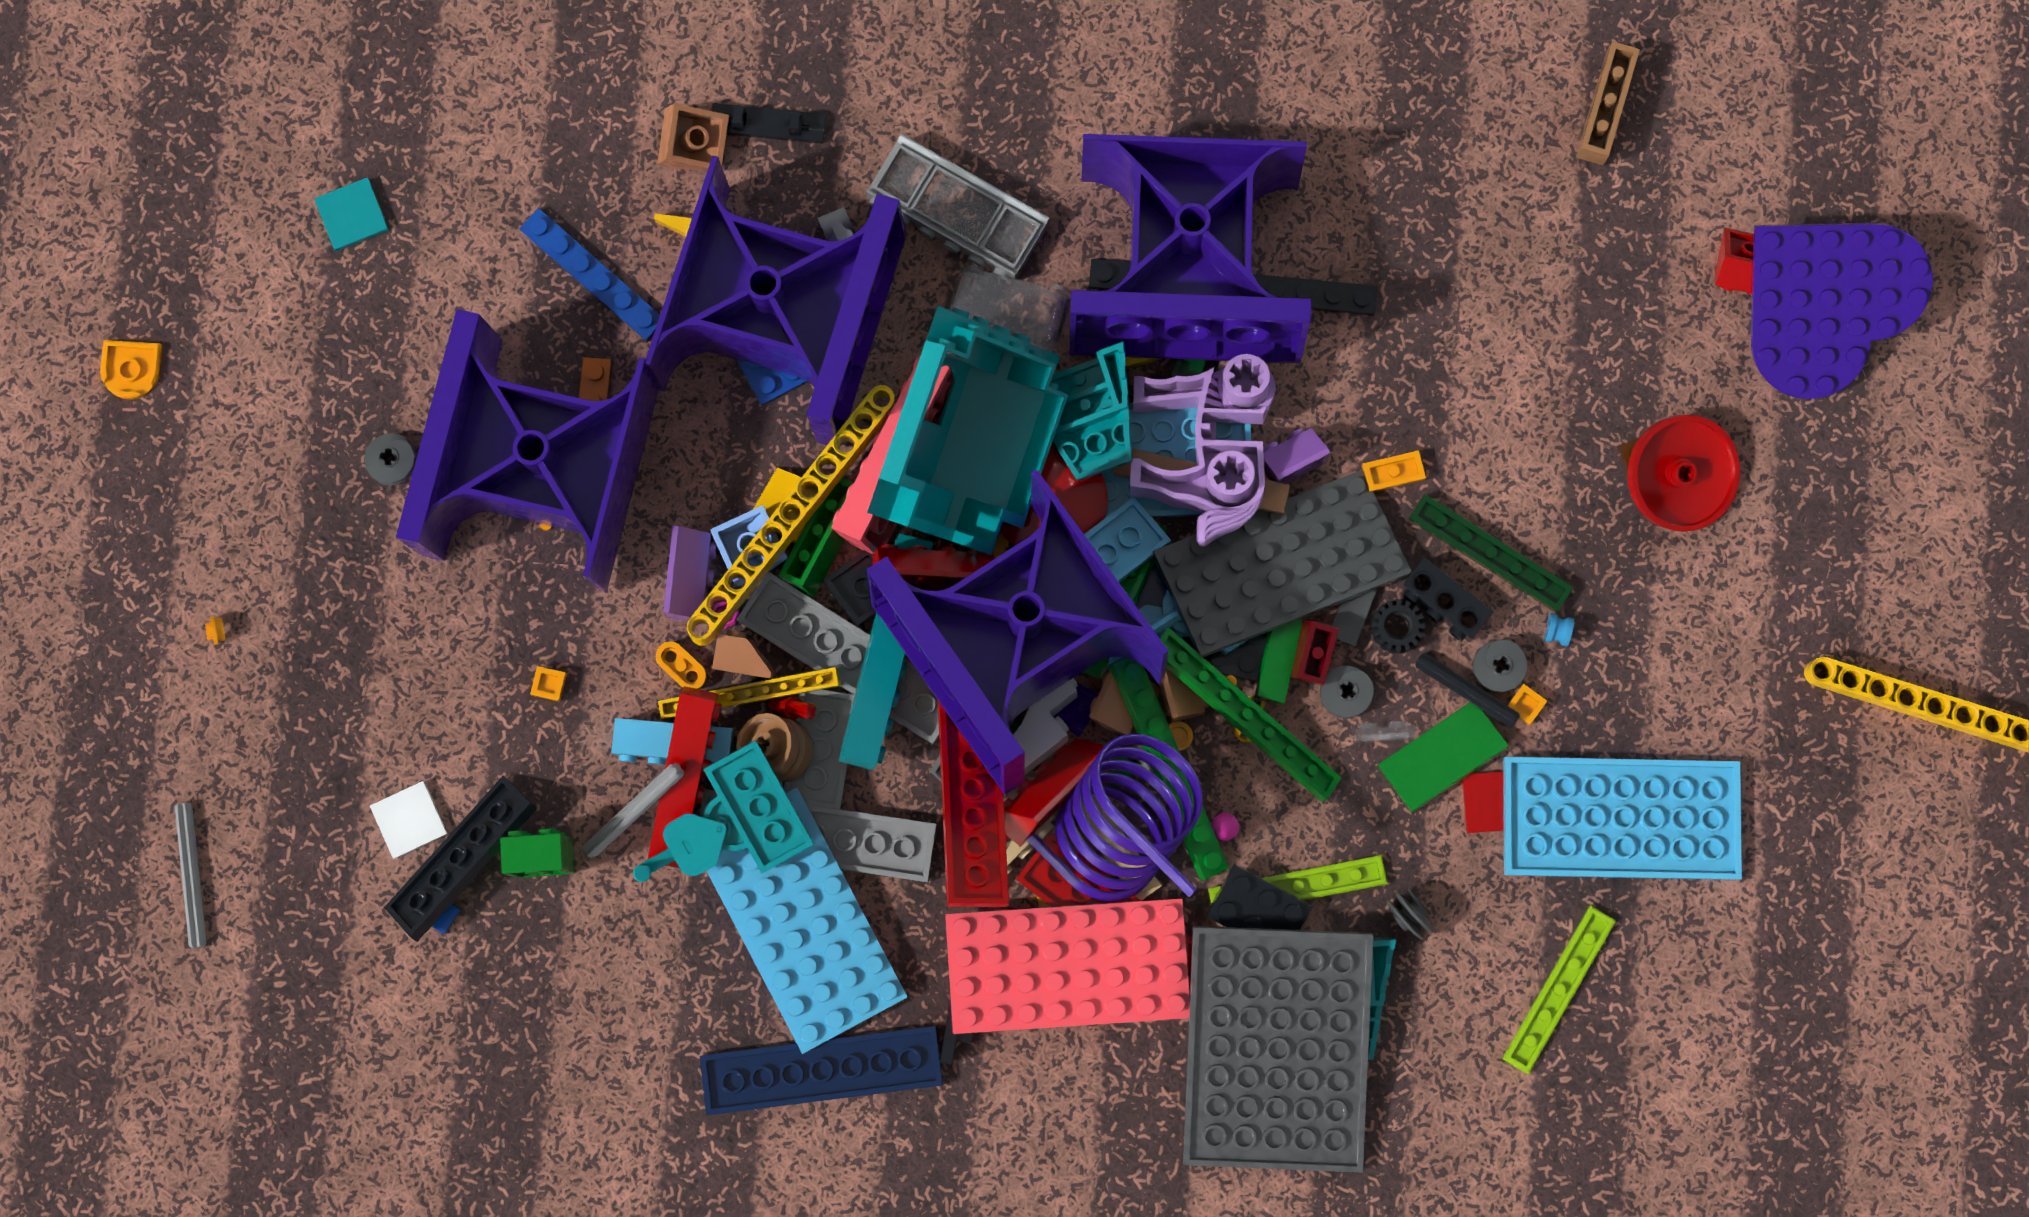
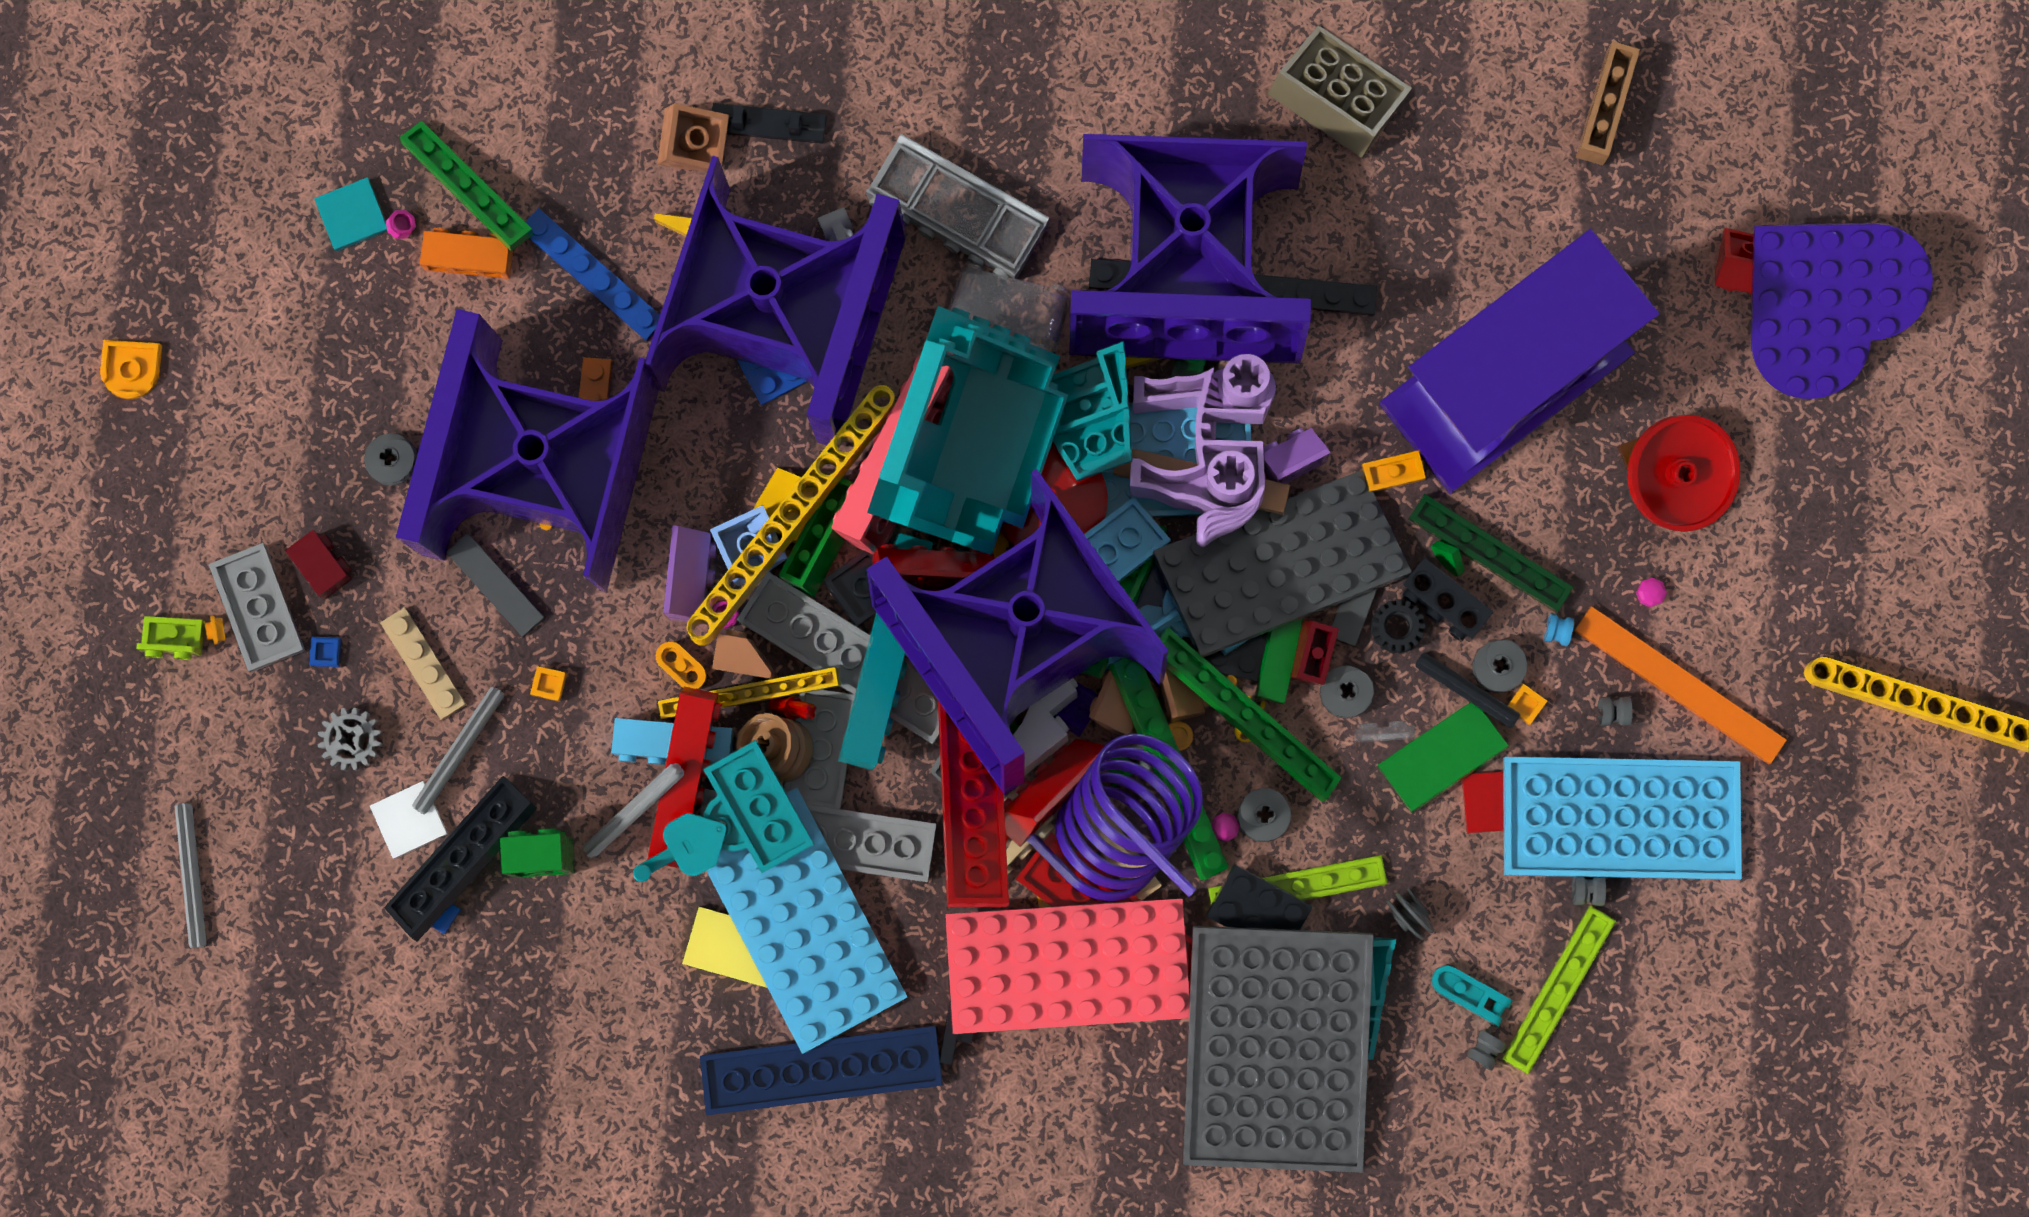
(172, 636): none -> lime bracket
(257, 607): none -> light grey plate
(319, 564): none -> dark red brick
(325, 652): none -> blue tile
(339, 746): none -> light grey gear
(400, 224): none -> dark pink tile
(423, 663): none -> tan plate
(458, 750): none -> light grey axle
(465, 254): none -> orange brick
(466, 186): none -> green plate
(495, 585): none -> dark grey tile
(719, 948): none -> light yellow tile
(1253, 804): none -> dark grey piece
(1339, 91): none -> dark tan slope
(1449, 557): none -> green tile
(1469, 993): none -> teal plate
(1486, 1050): none -> dark grey wheel
(1519, 361): none -> dark purple piece
(1588, 890): none -> dark grey wheel
(1615, 711): none -> dark grey wheel
(1651, 592): none -> dark pink tile
(1680, 685): none -> orange tile

